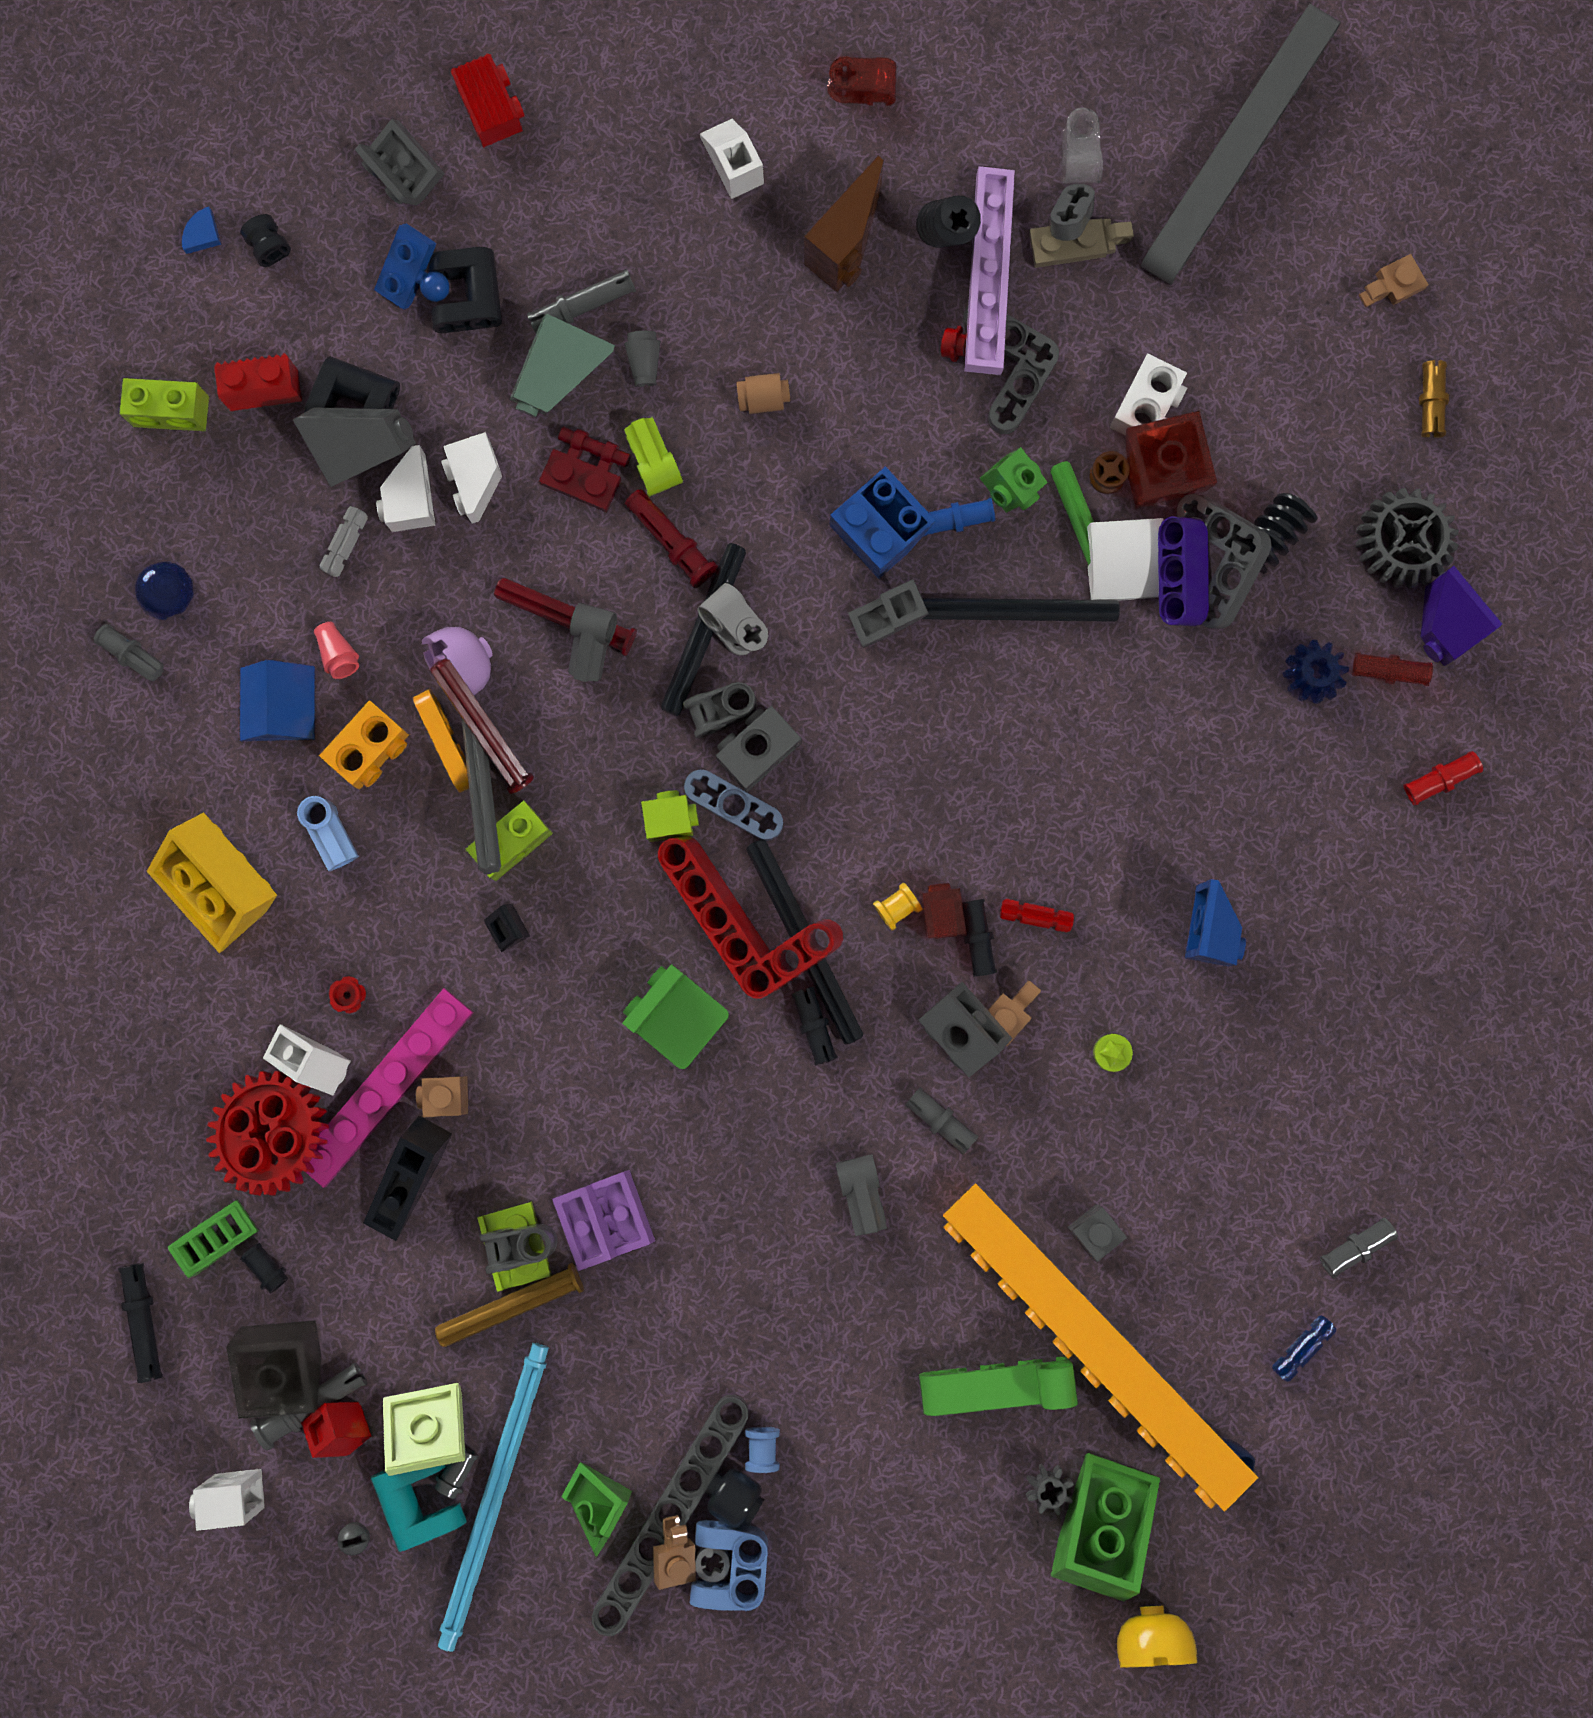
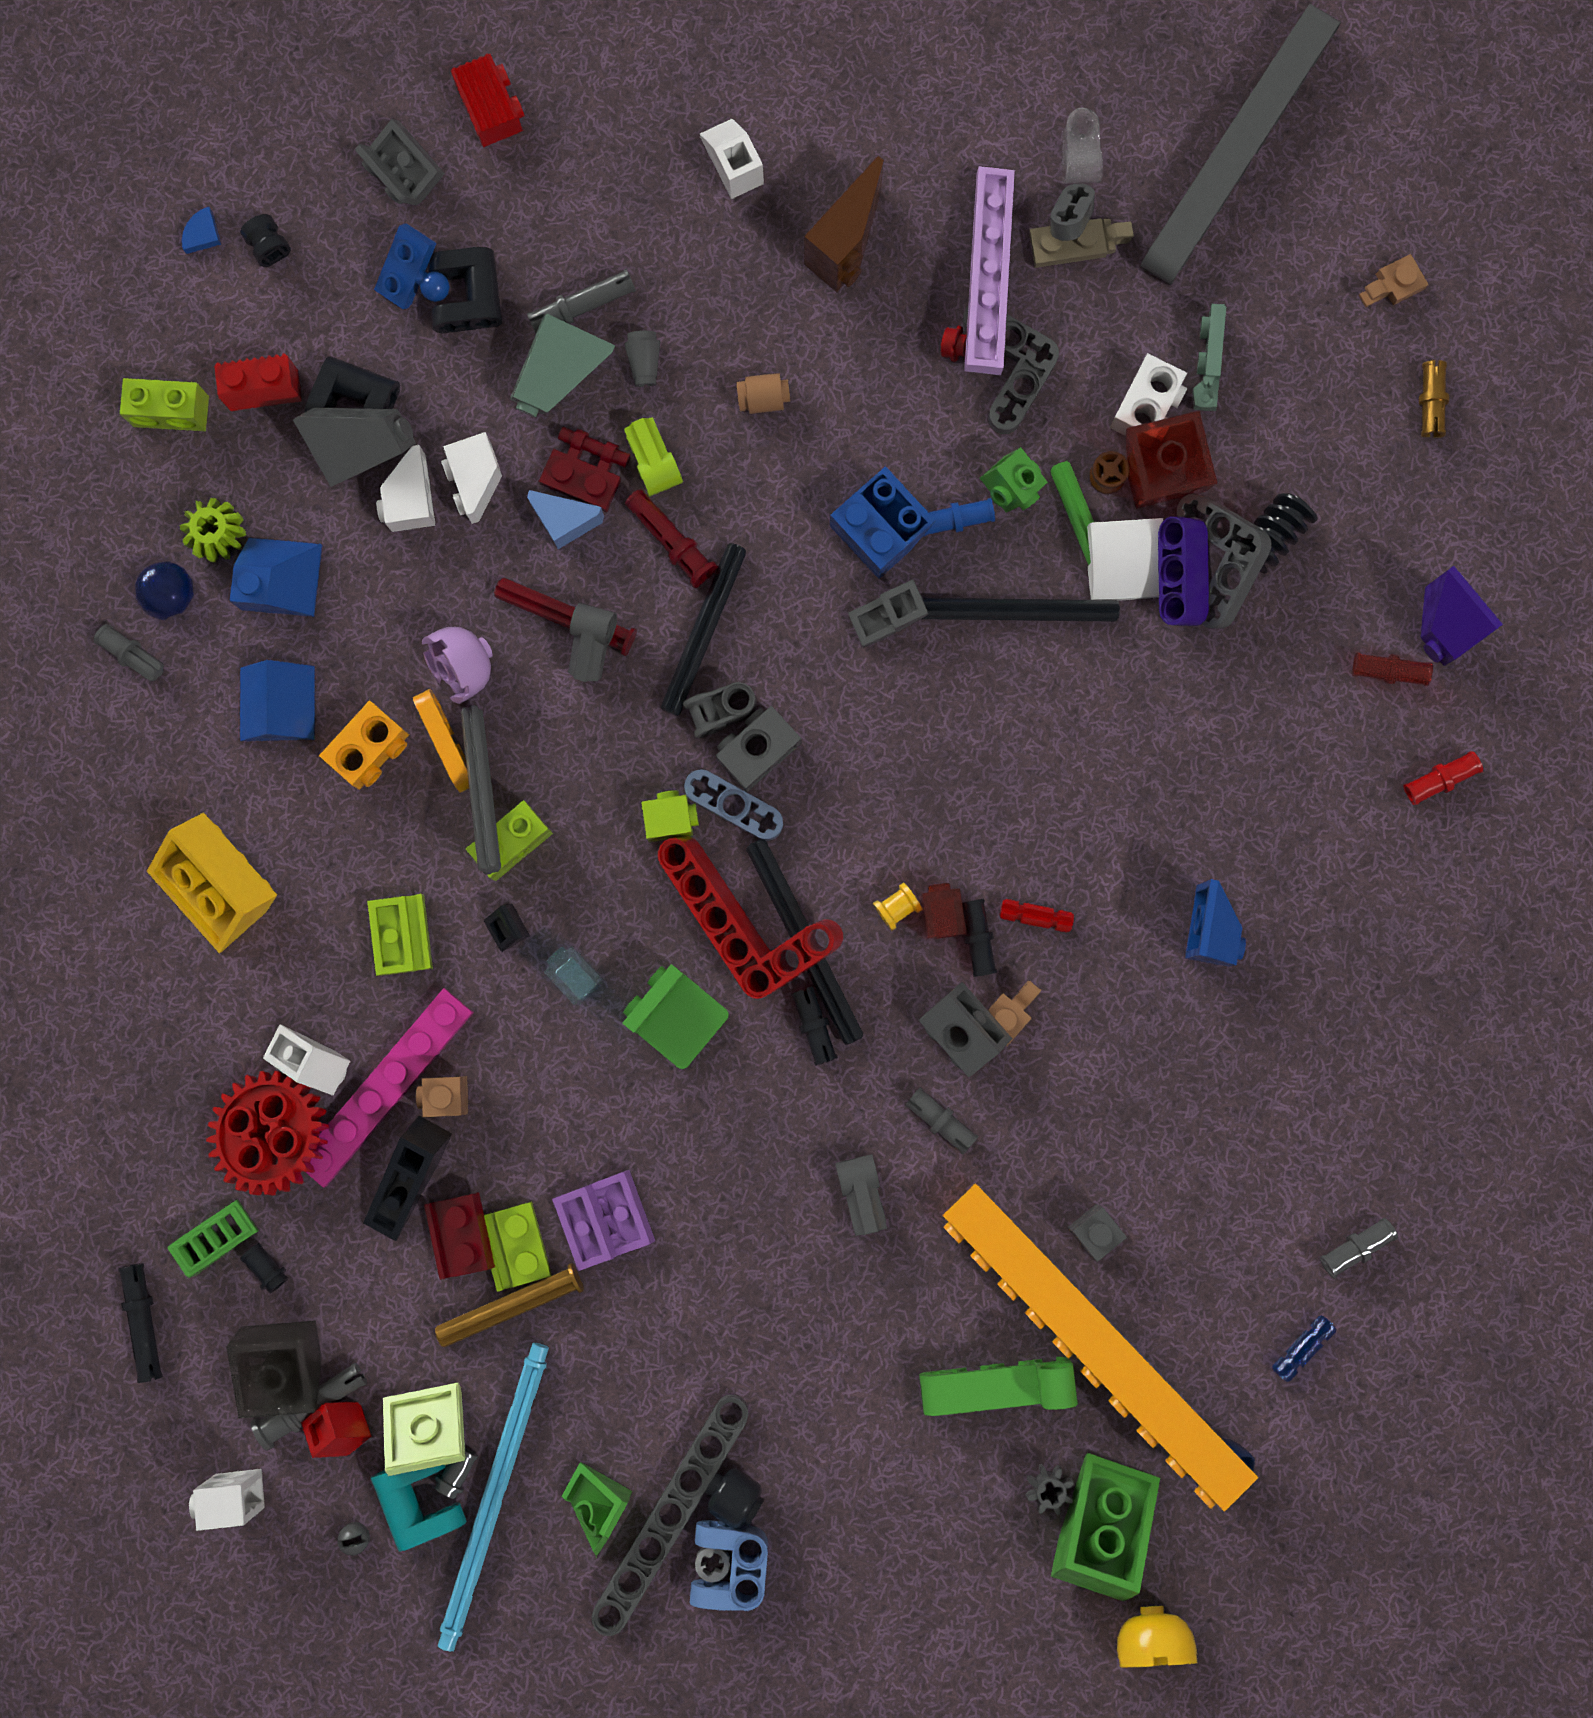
(212, 543): none -> lime gear
(276, 577): none -> blue slope
(328, 835): light blue piece -> none
(336, 653): coral cone -> none
(337, 992): red plate -> none
(343, 541): light grey axle -> none
(400, 935): none -> lime plate
(459, 1236): none -> dark red plate
(481, 725): dark red axle -> none
(511, 1247): dark grey piece -> none
(564, 517): none -> medium blue slope
(573, 974): none -> clear light blue brick
(675, 1558): medium nougat plate -> none
(730, 620): light grey piece -> none
(762, 1449): medium blue bush -> none
(867, 80): clear red piece -> none
(948, 221): black piece -> none
(1112, 1052): lime tile -> none
(1209, 362): none -> sand green hinge
(1303, 673): clear blue gear -> none
(1418, 548): dark grey gear -> none

